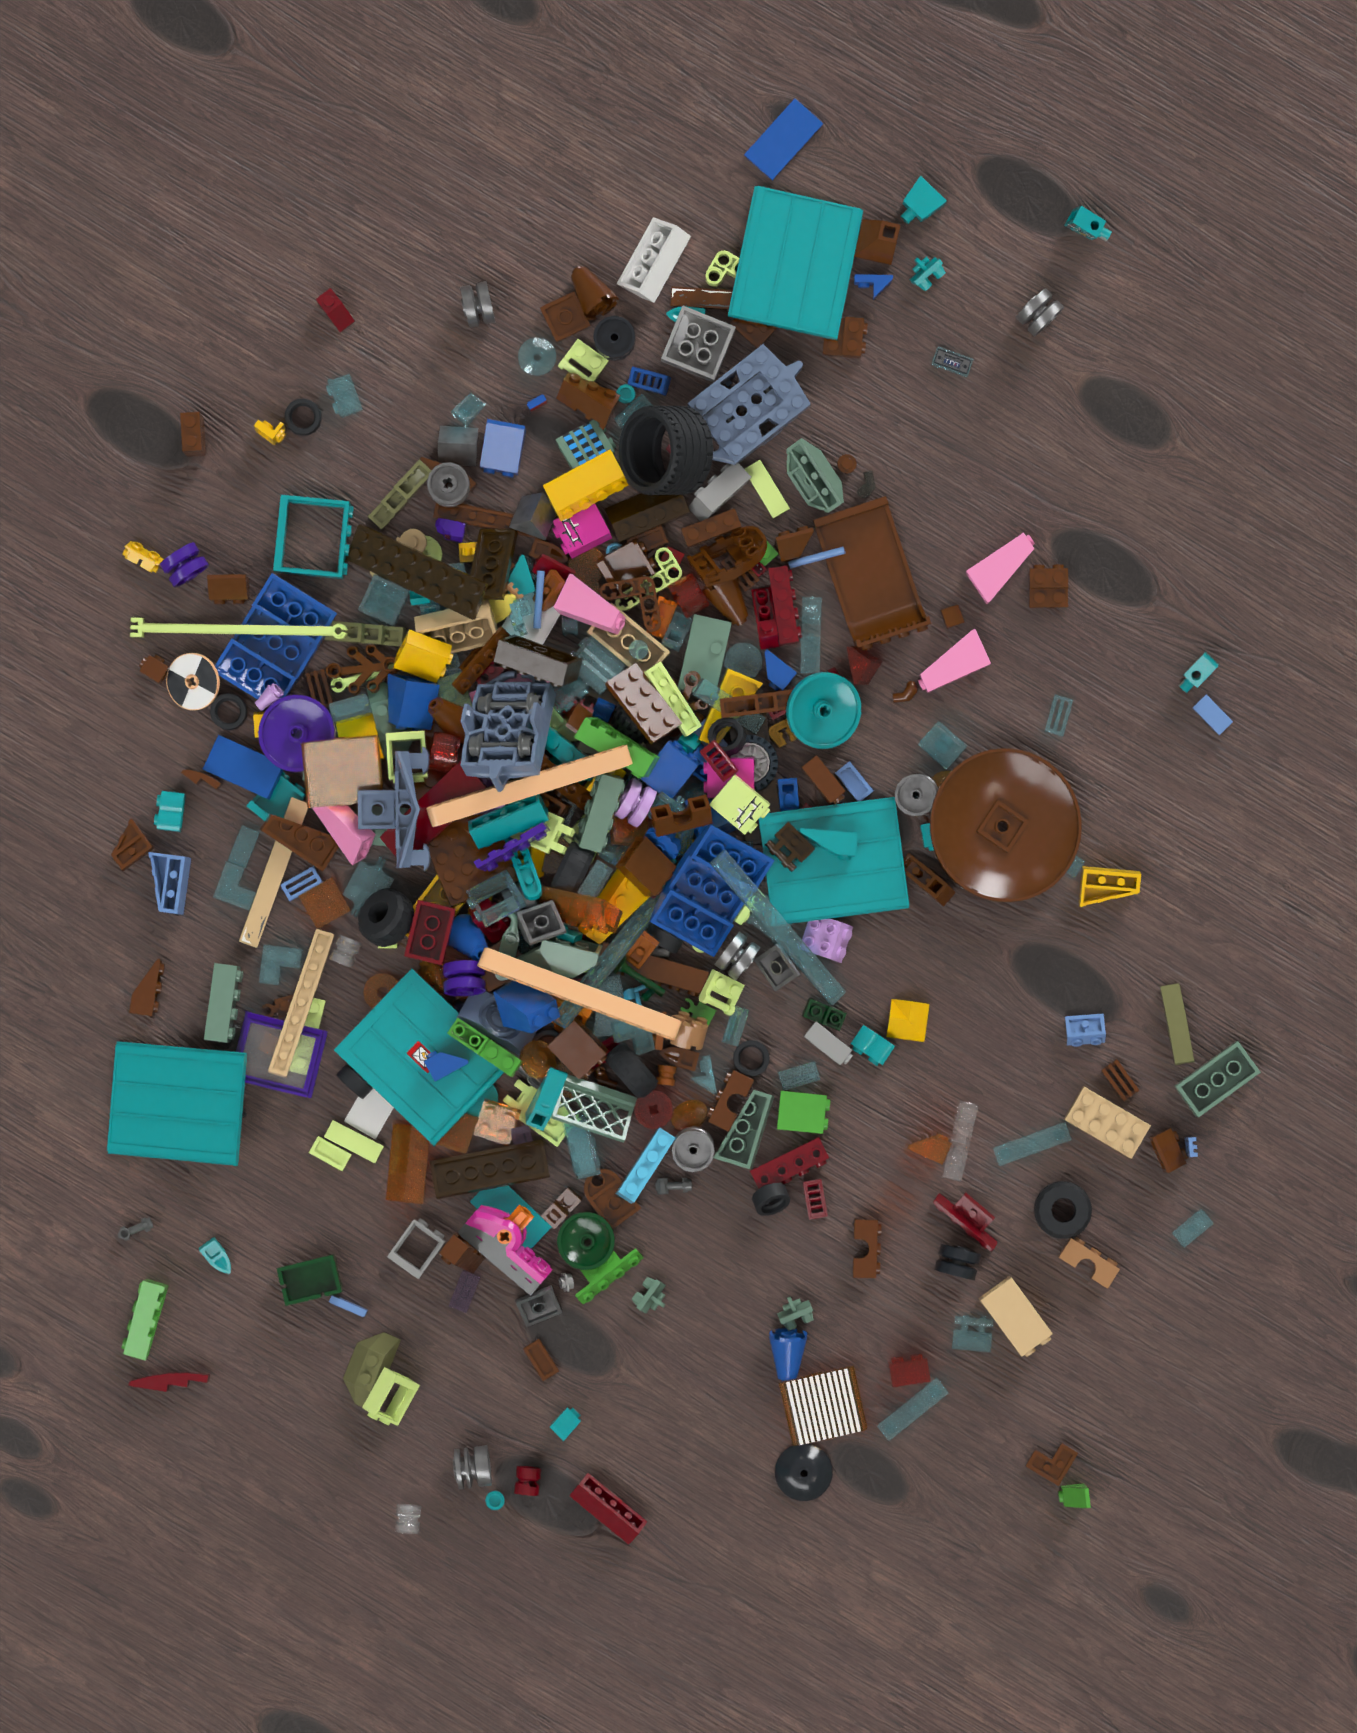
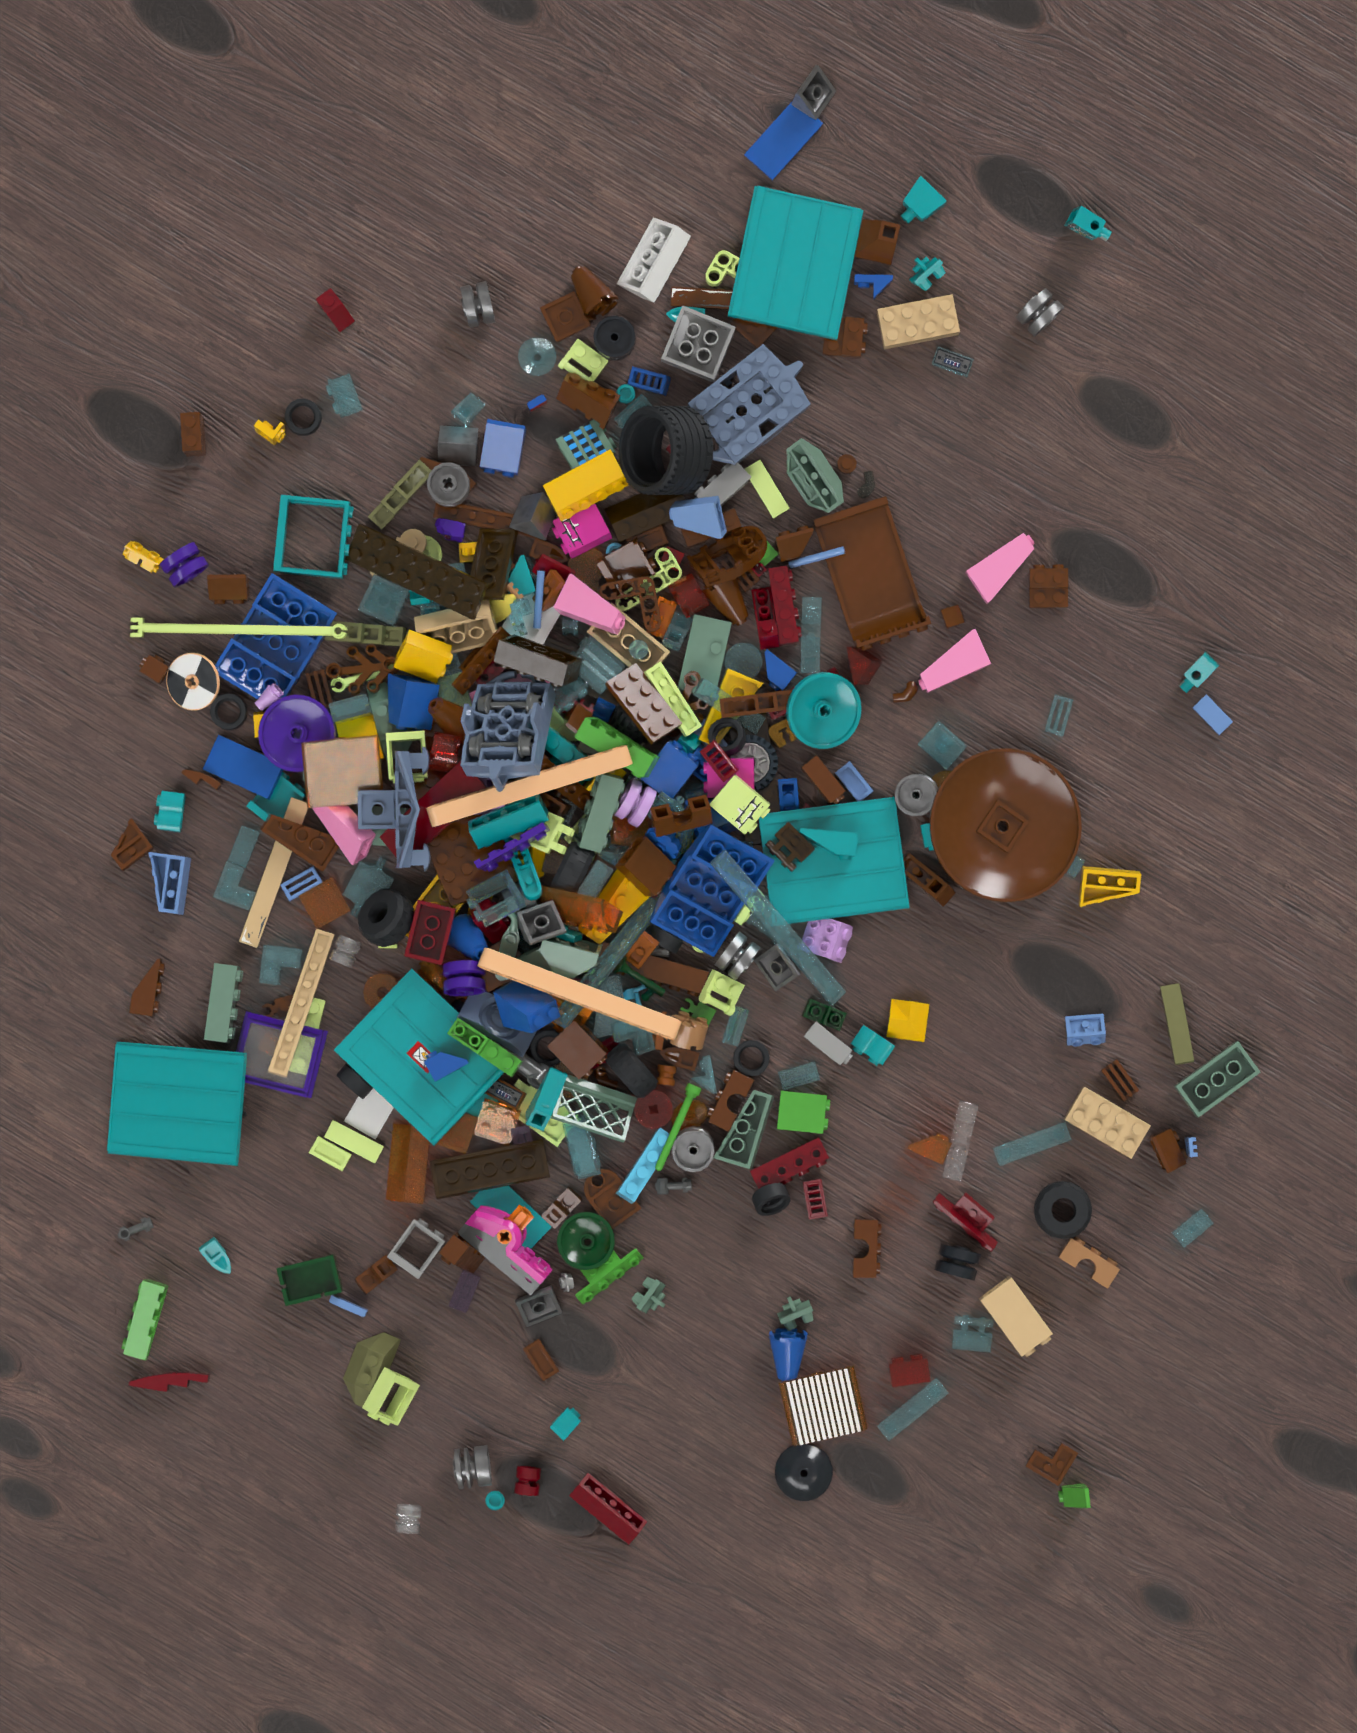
(375, 1274): none -> reddish brown slope
(506, 1094): none -> tile
(537, 1059): clear orange tile -> none
(691, 1092): none -> bright green piece
(699, 516): none -> medium blue slope
(814, 93): none -> flat silver slope
(918, 321): none -> tan brick

